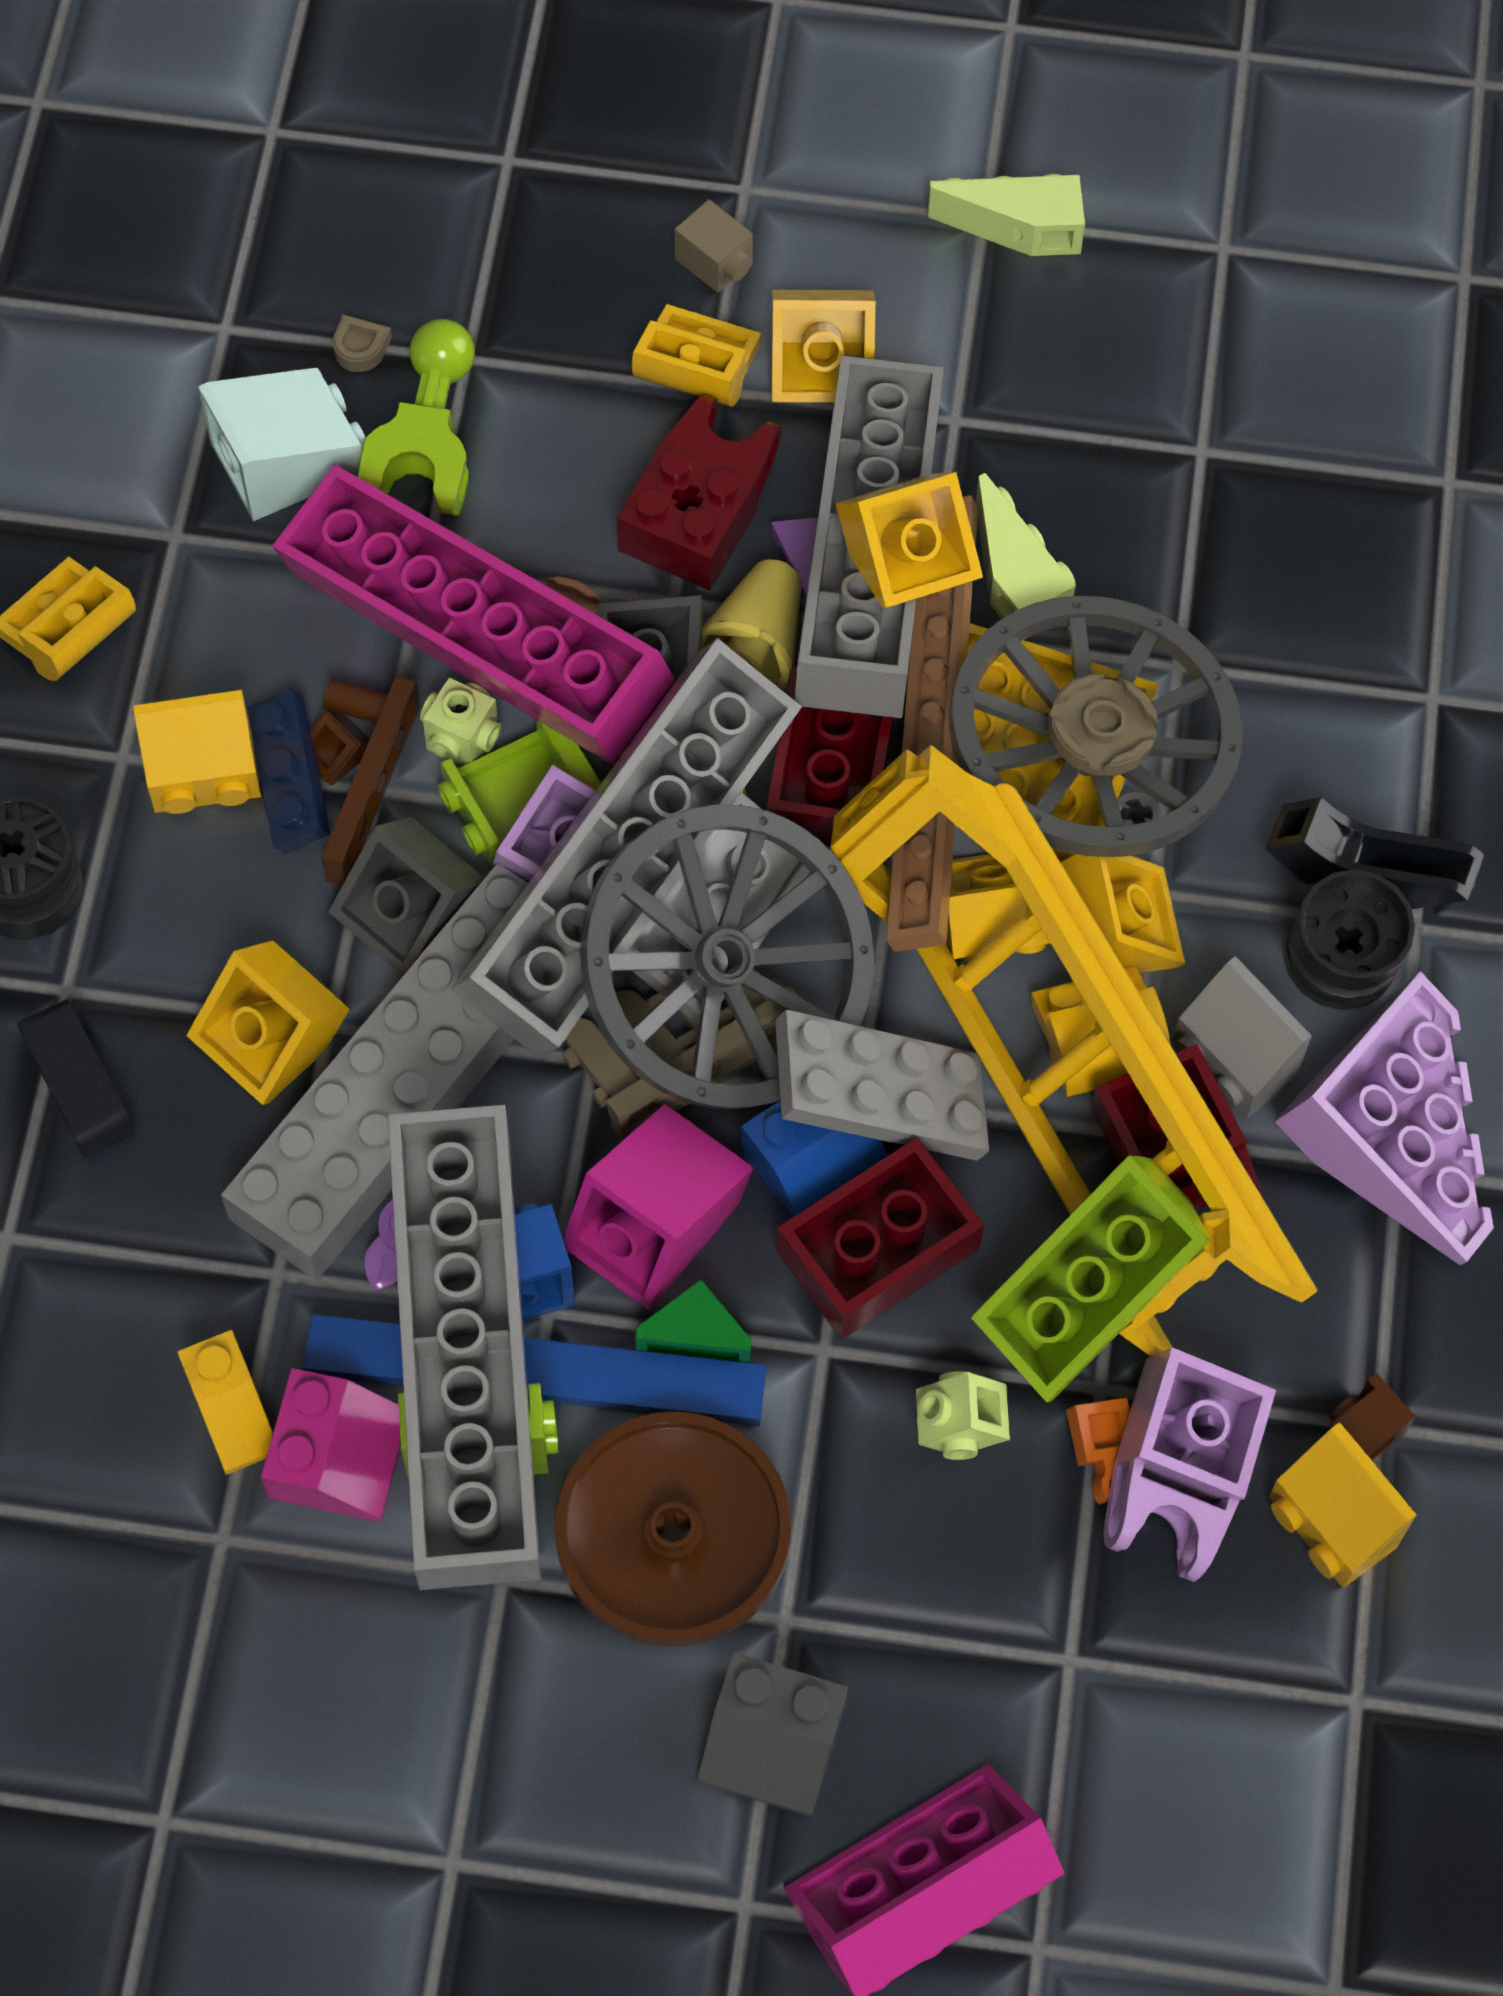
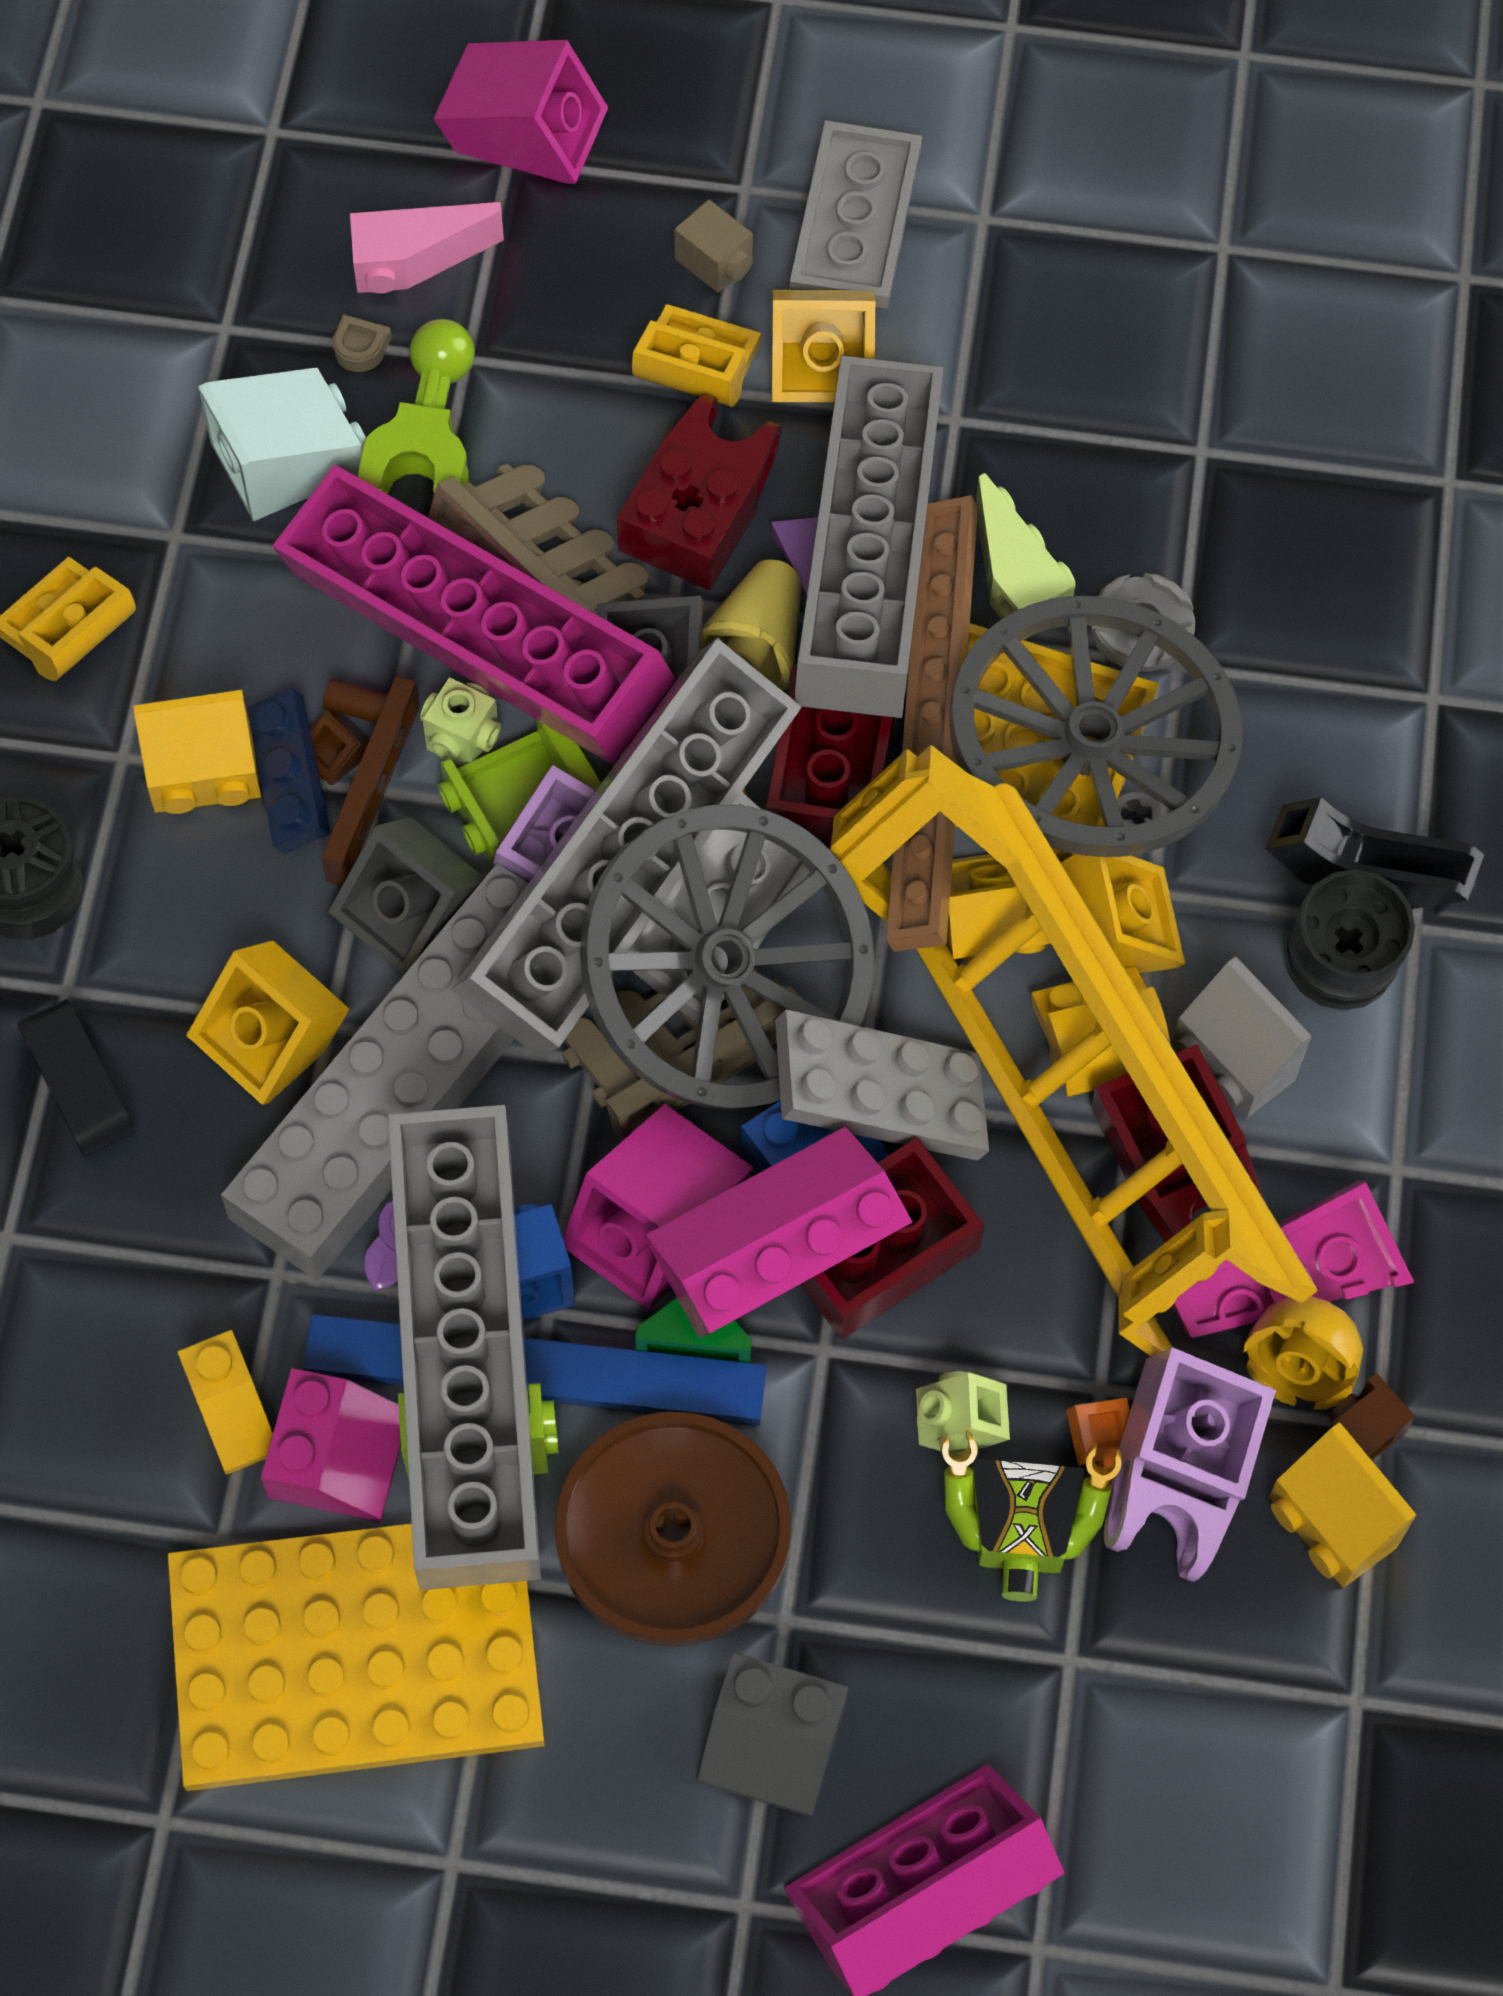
(339, 1663): none -> yellow plate
(415, 244): none -> bright pink slope
(479, 518): none -> dark tan fence
(523, 107): none -> dark pink slope
(776, 1230): none -> dark pink slope
(856, 210): none -> light grey plate
(911, 538): yellow slope -> none
(1020, 212): yellowish green slope -> none
(1024, 1513): none -> torso
(1093, 1275): lime slope -> none
(1102, 725): dark tan tile -> none
(1152, 593): none -> light grey tile
(1305, 1352): none -> yellow cylinder
(1338, 1243): none -> dark pink wing
(1393, 1121): lavender slope -> none

